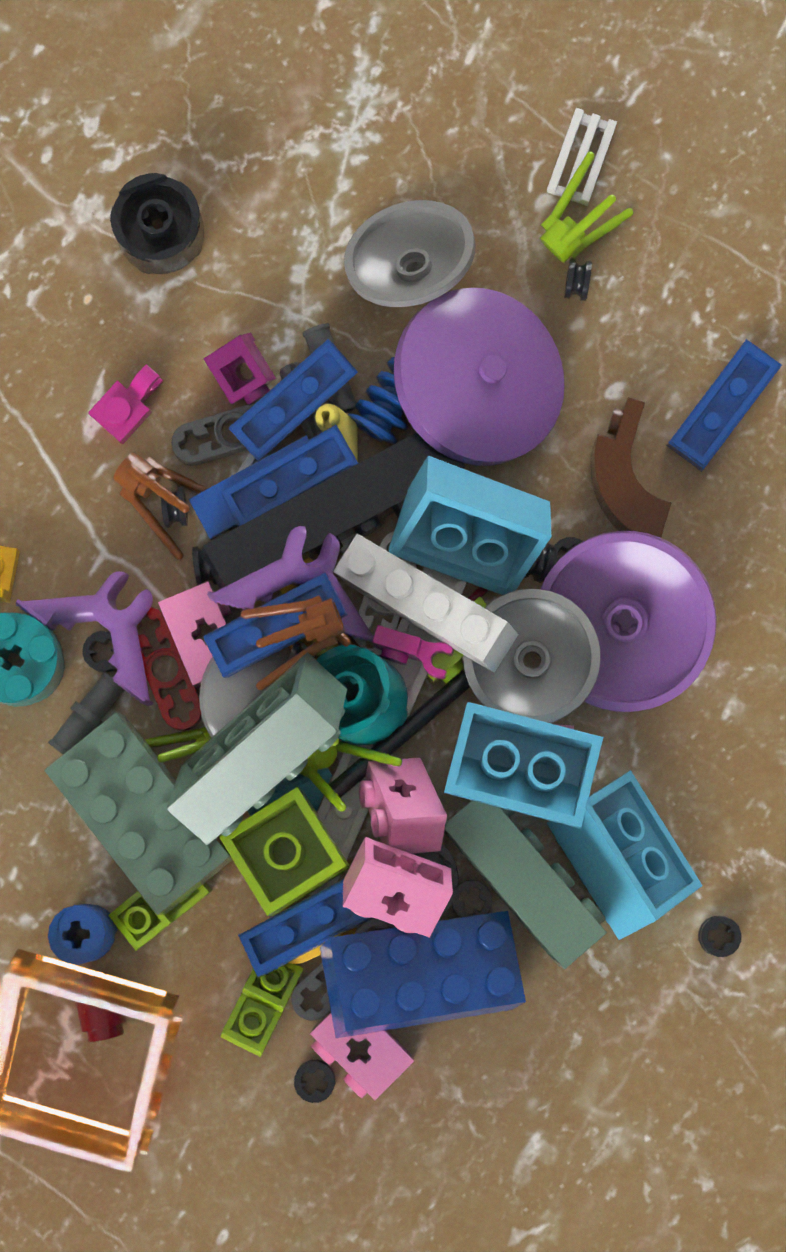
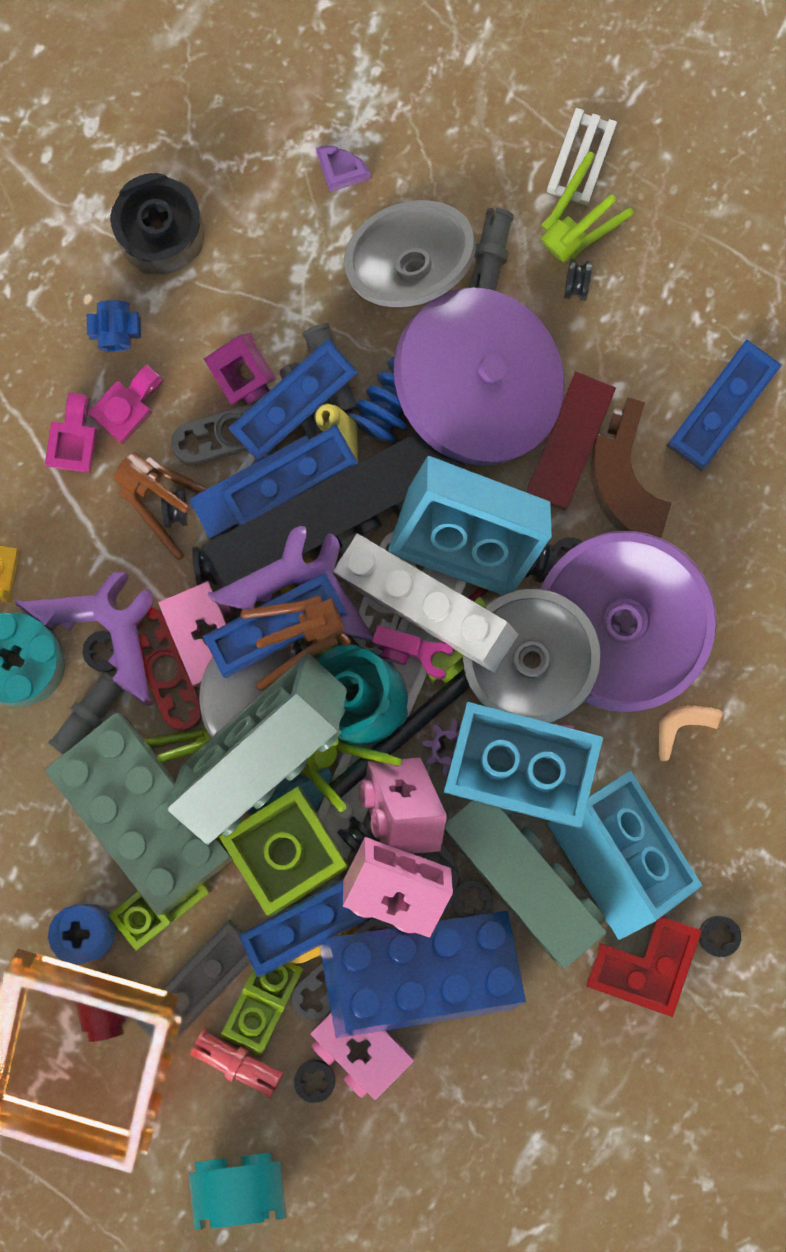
(72, 443): none -> dark pink plate
(113, 325): none -> blue gear
(205, 976): none -> dark grey tile
(236, 1064): none -> coral pin
(238, 1192): none -> teal brick
(341, 167): none -> medium lavender tile
(355, 834): none -> black bush
(438, 745): none -> medium lavender gear
(491, 250): none -> dark grey pin
(571, 440): none -> dark red tile
(656, 977): none -> red plate
(684, 716): none -> light nougat hair

